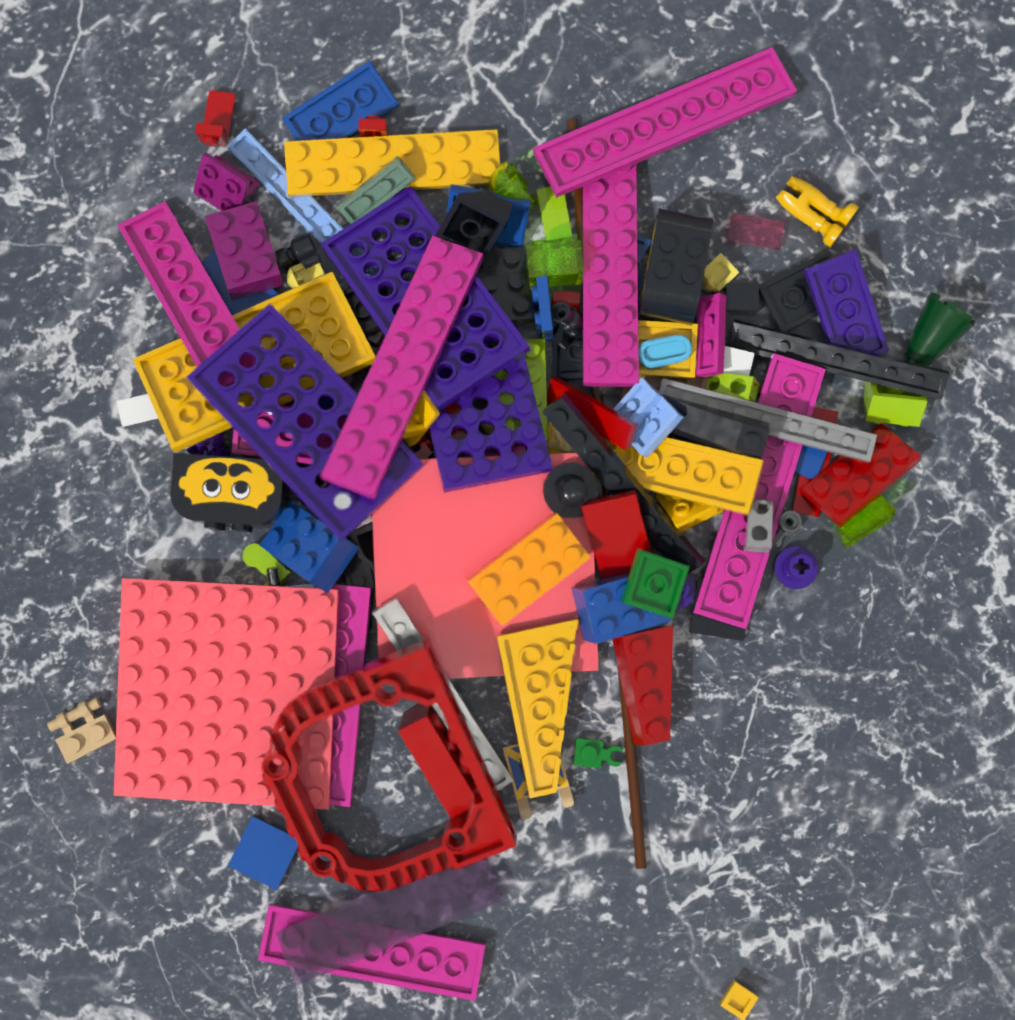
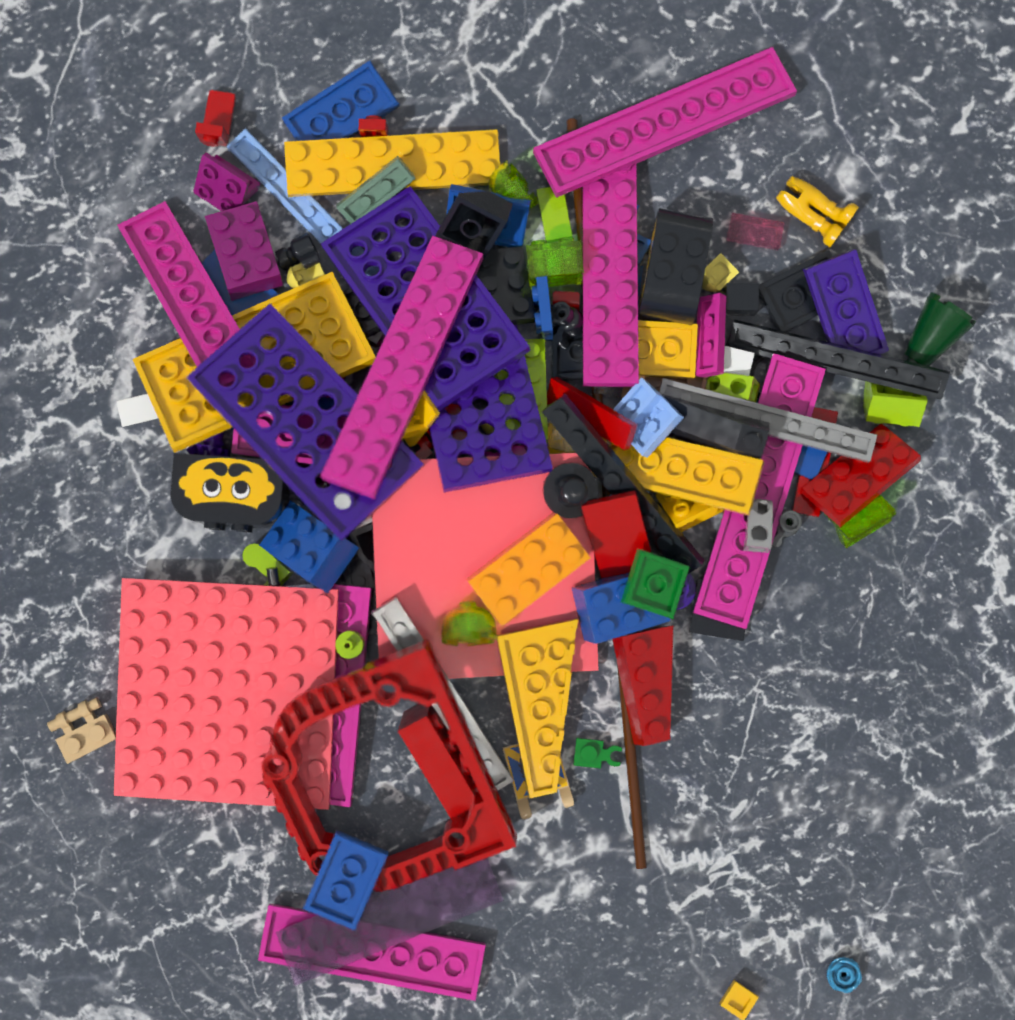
(264, 852): blue tile -> none
(345, 880): none -> blue tile
(356, 643): none -> lime tile
(468, 626): none -> clear neon green cylinder
(664, 351): medium azure tile -> none
(796, 567): dark purple gear -> none
(850, 981): none -> dark azure plate

